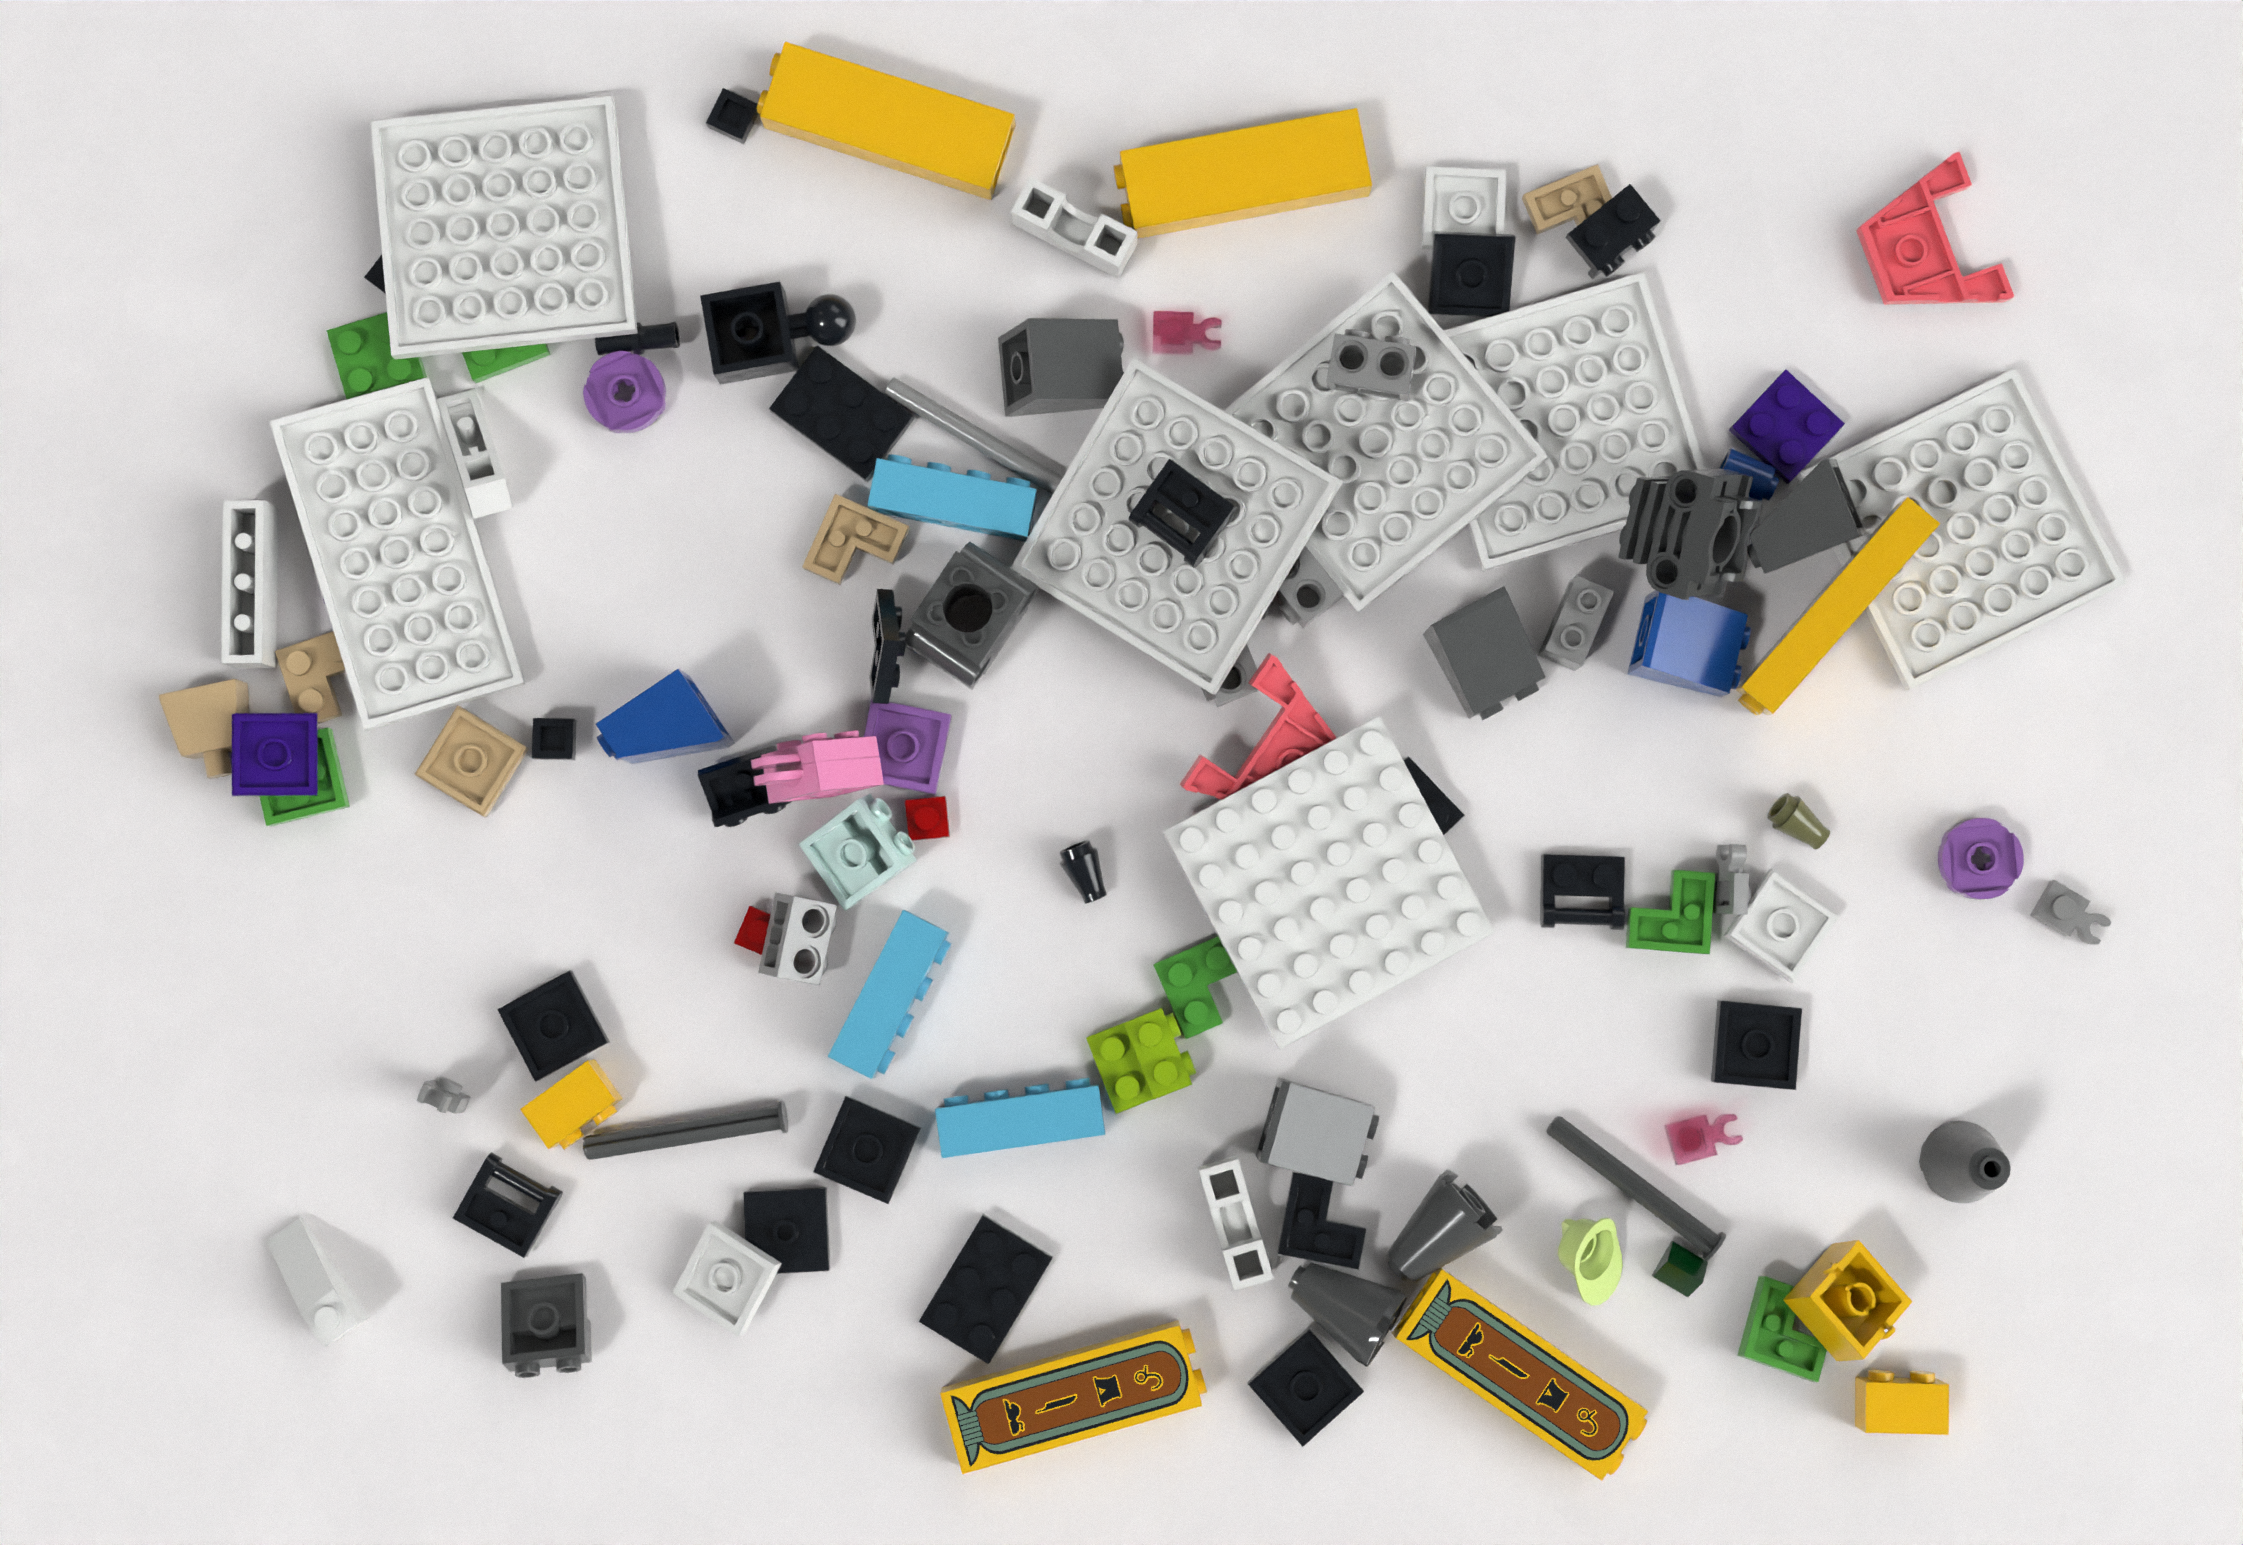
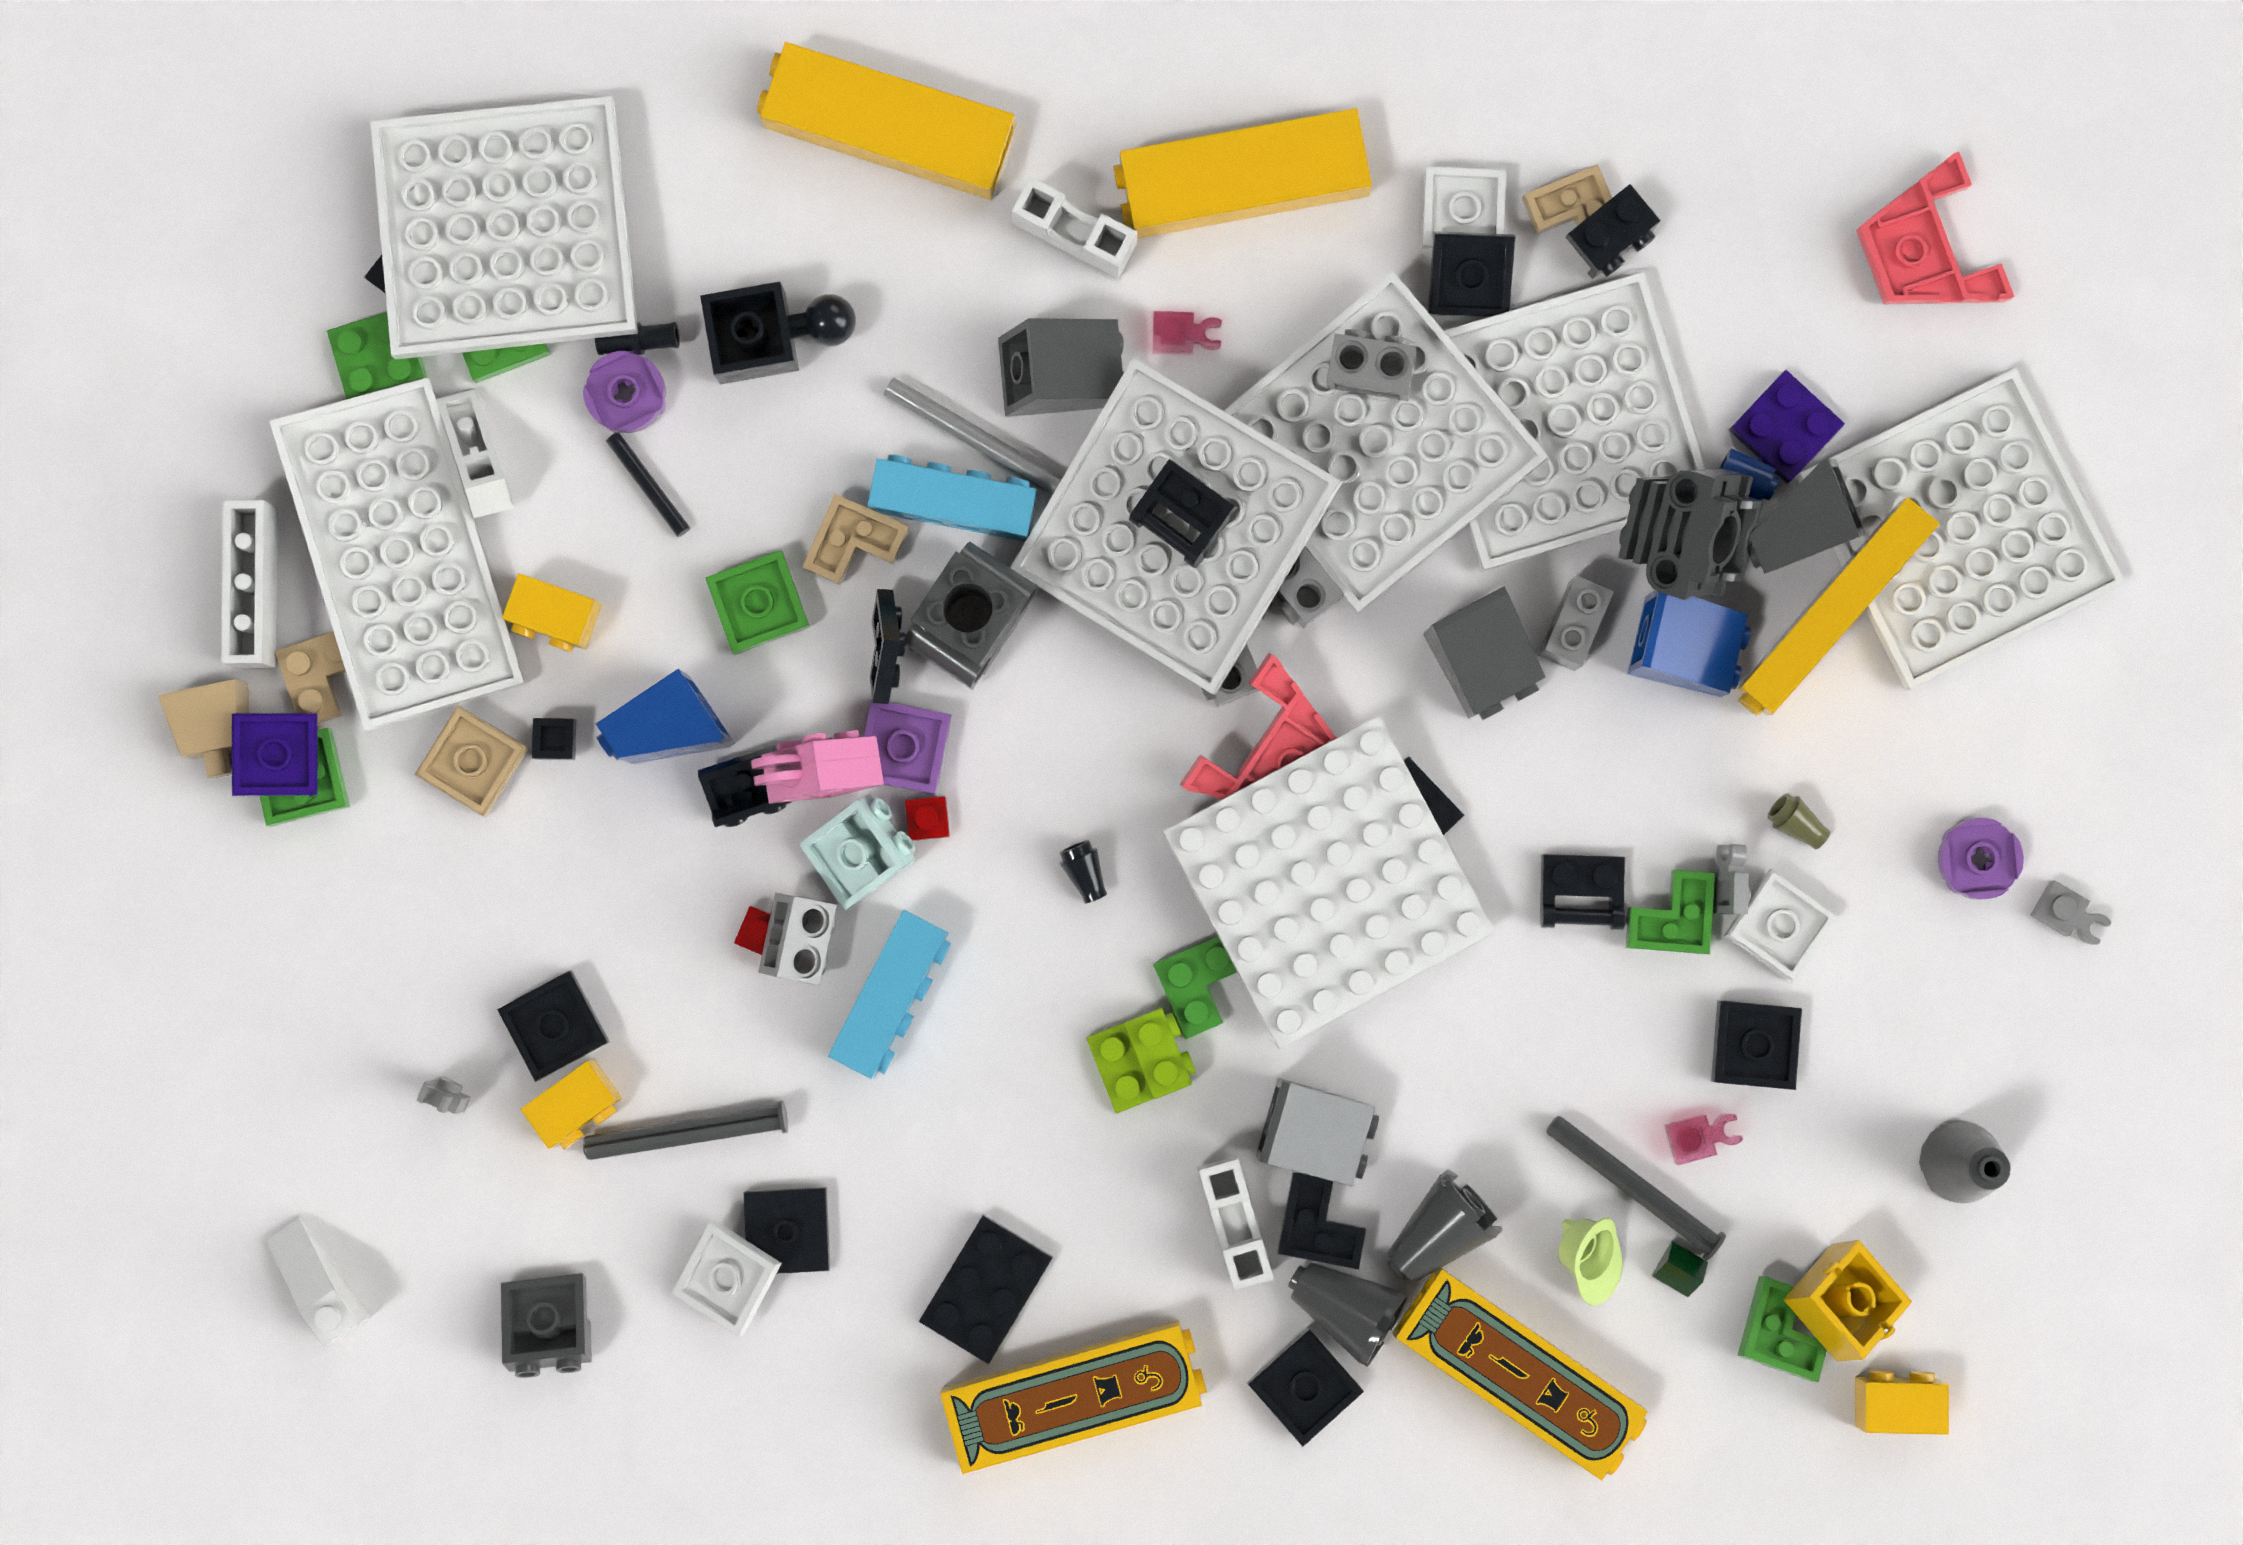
(501, 1217): black plate -> none
(551, 612): none -> yellow brick
(648, 484): none -> black bar
(733, 116): black tile -> none
(757, 602): none -> bright green plate
(841, 413): black plate -> none
(867, 1149): black plate -> none
(1019, 1120): medium azure brick -> none

